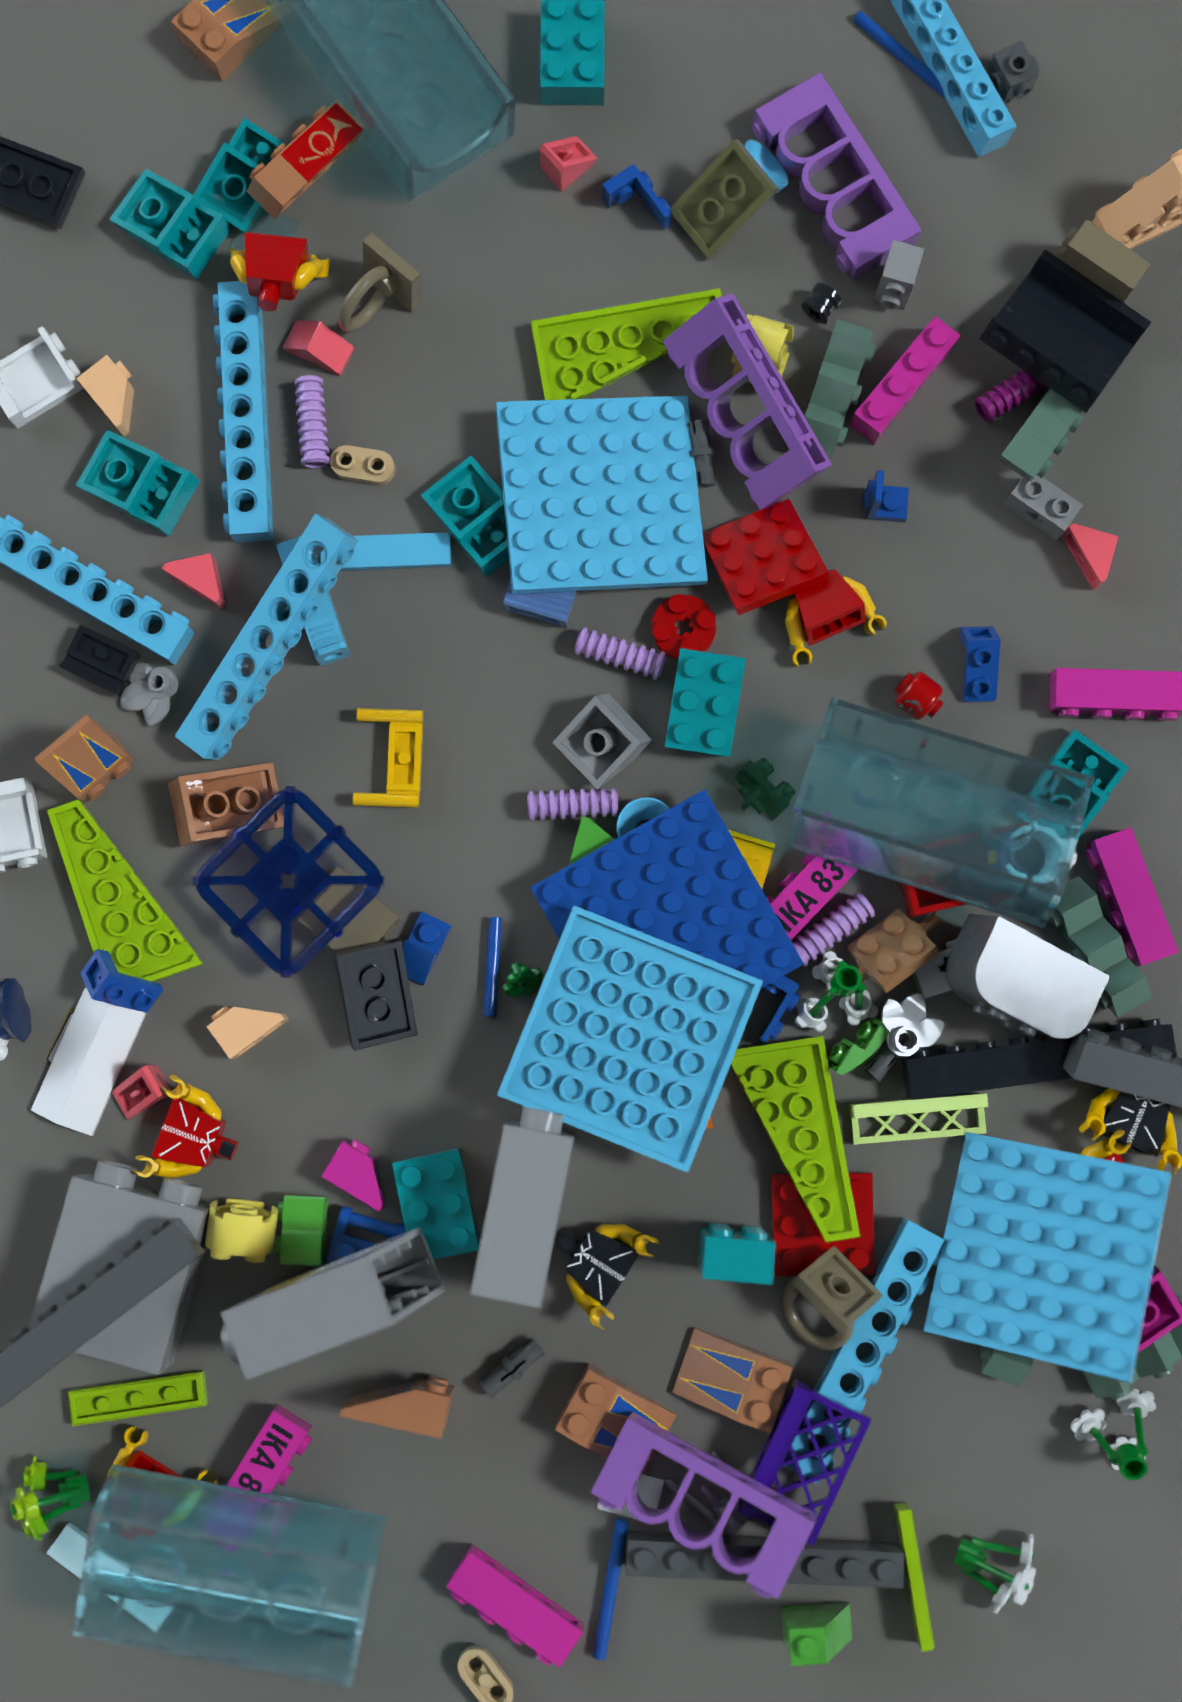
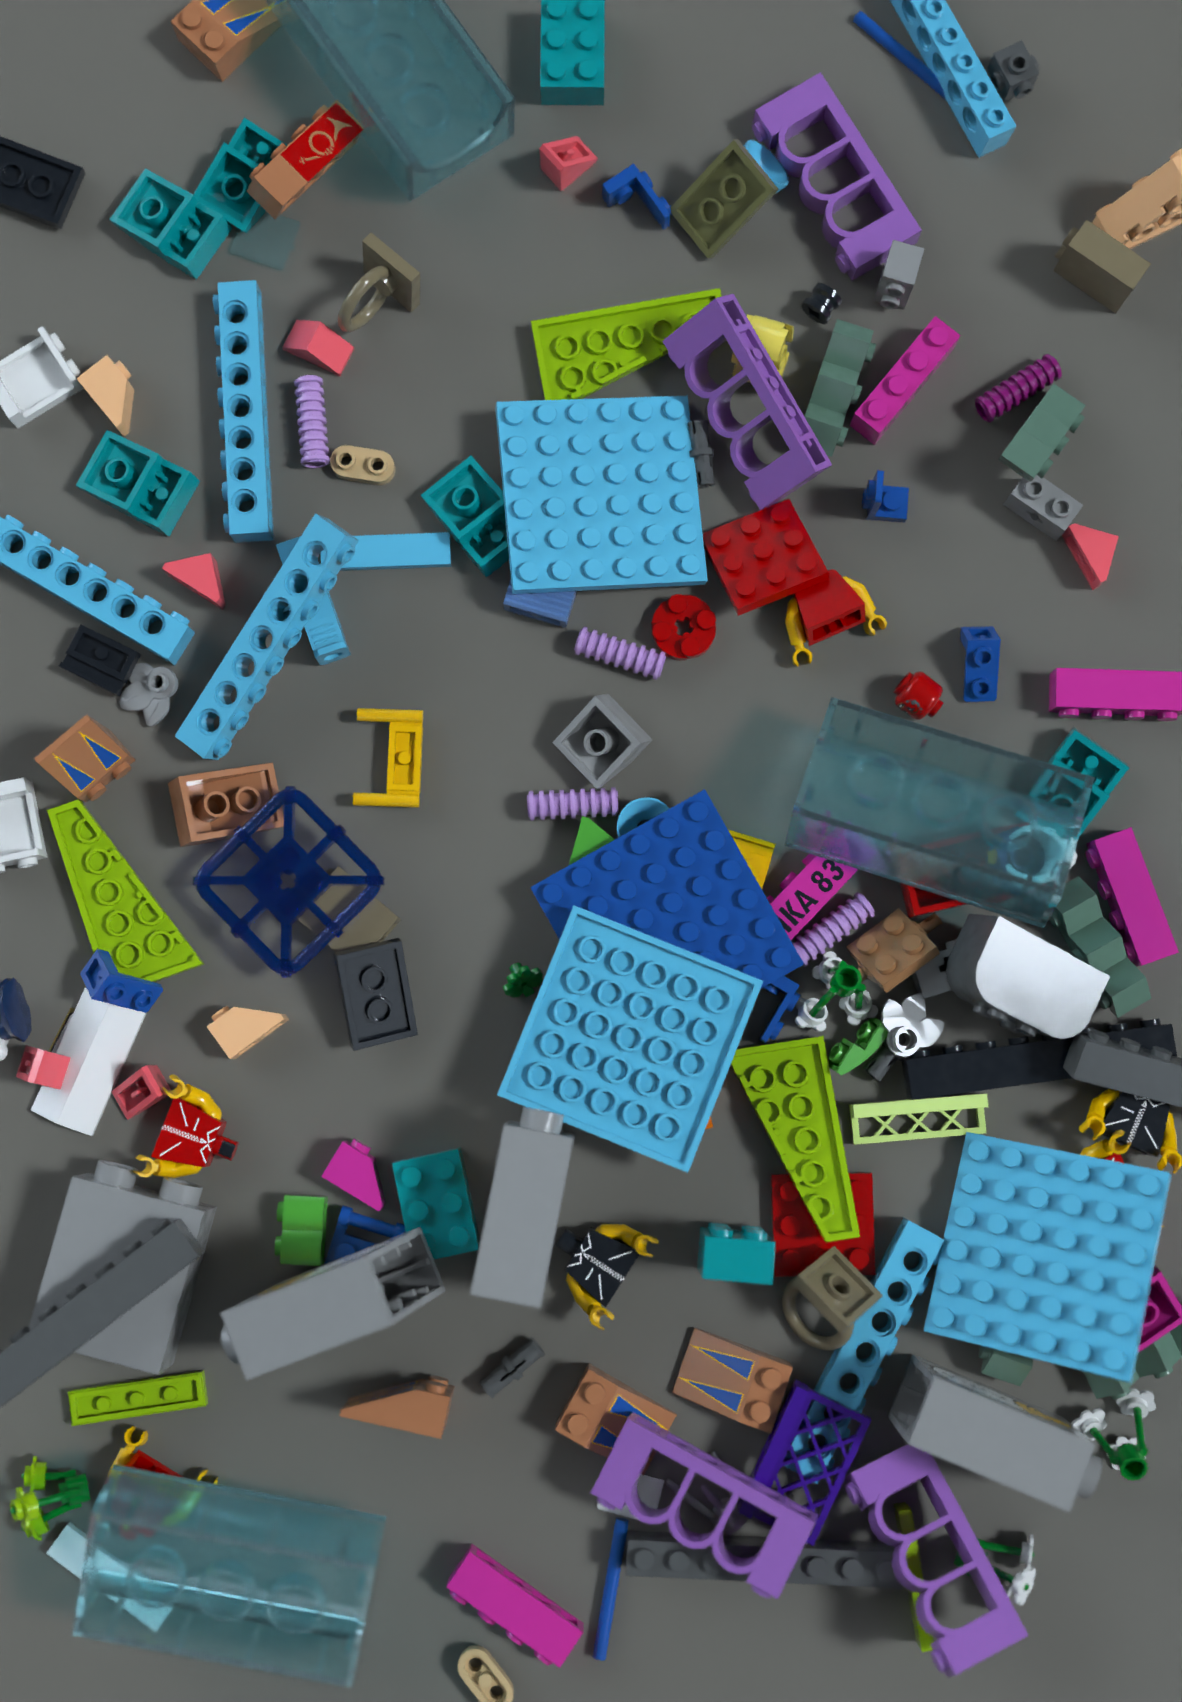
(43, 1067): none -> coral slope
(241, 1229): light yellow brick -> none
(272, 1452): dark pink brick -> none
(276, 267): red torso -> none
(424, 946): blue slope -> none
(492, 966): blue bar -> none
(705, 702): teal brick -> none
(760, 791): clear green hips -> none
(815, 1631): bright green slope -> none
(978, 1639): none -> medium lavender fence
(994, 1434): none -> light grey brick
(1065, 331): black panel -> none

